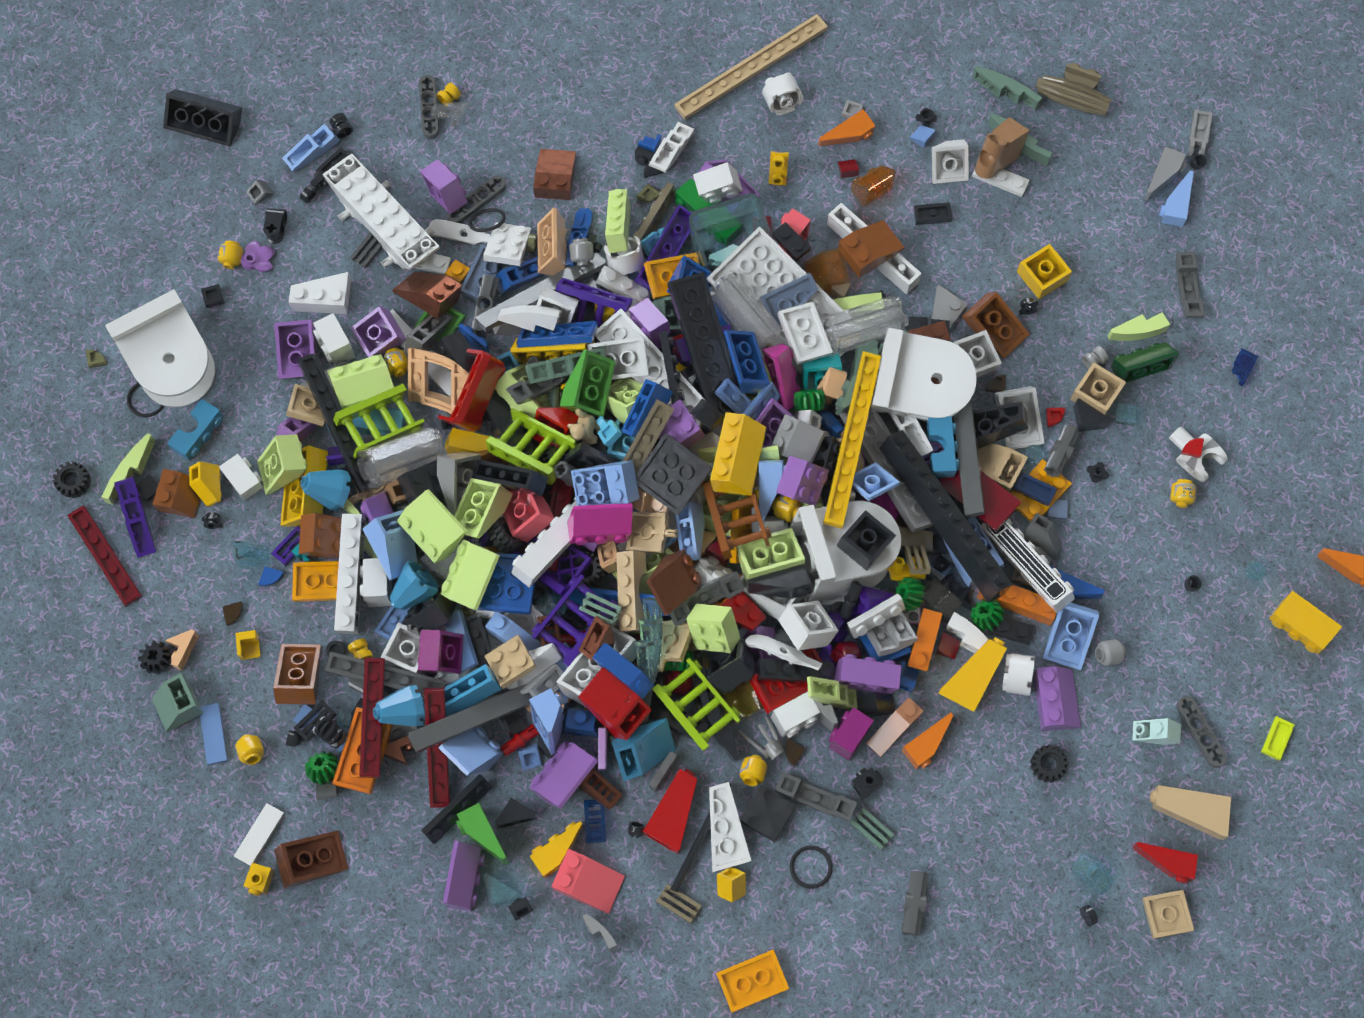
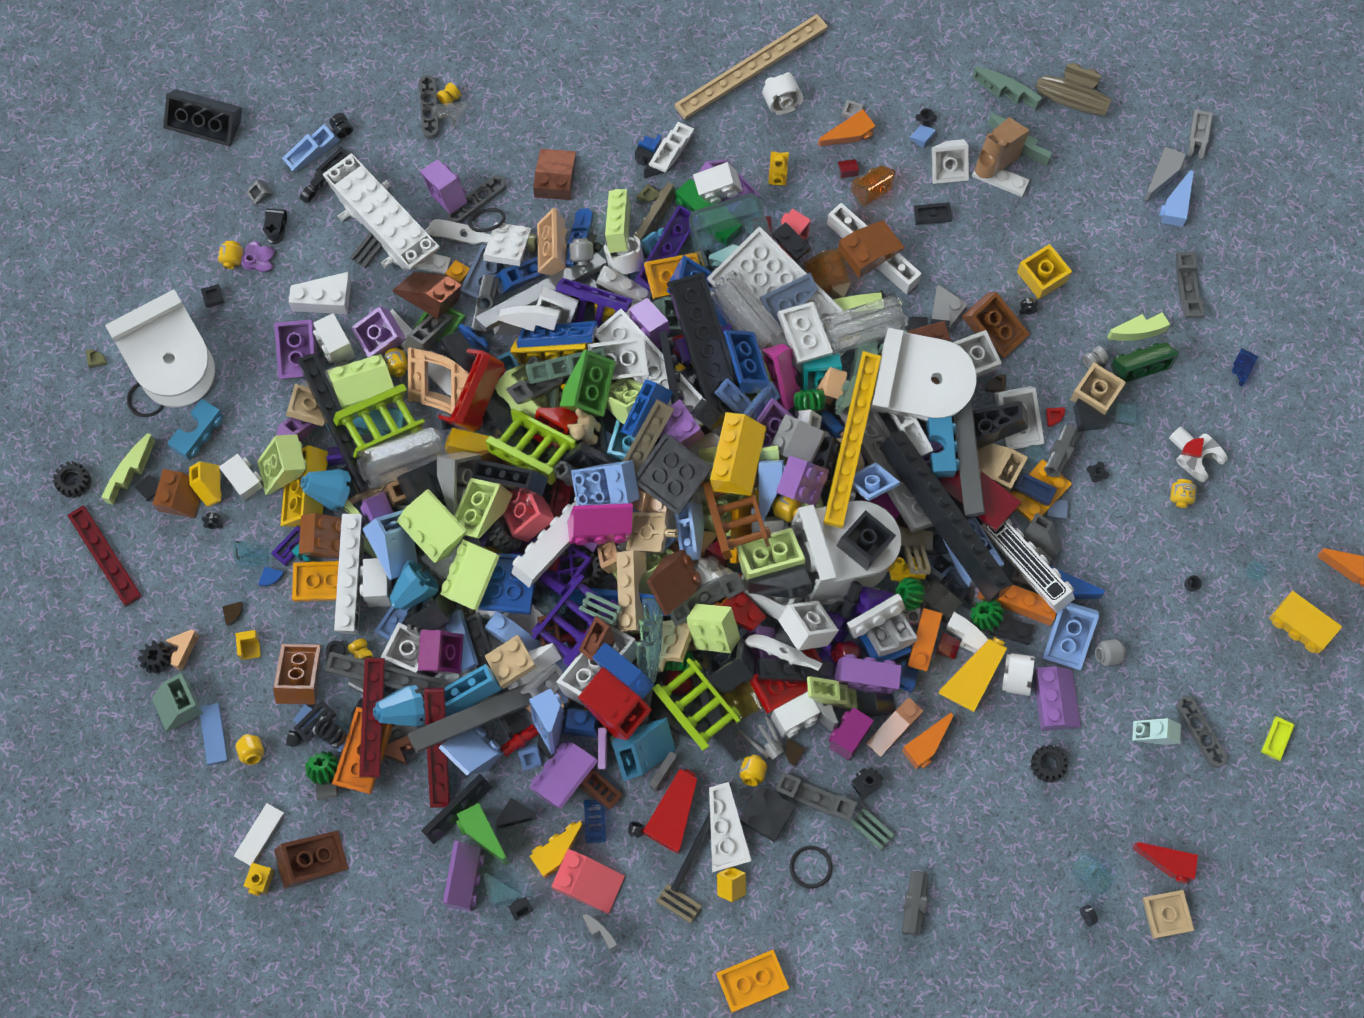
(135, 517): dark purple slope -> none
(609, 431): medium azure plate -> none
(1197, 809): tan slope -> none
(1200, 162): black hinge -> none

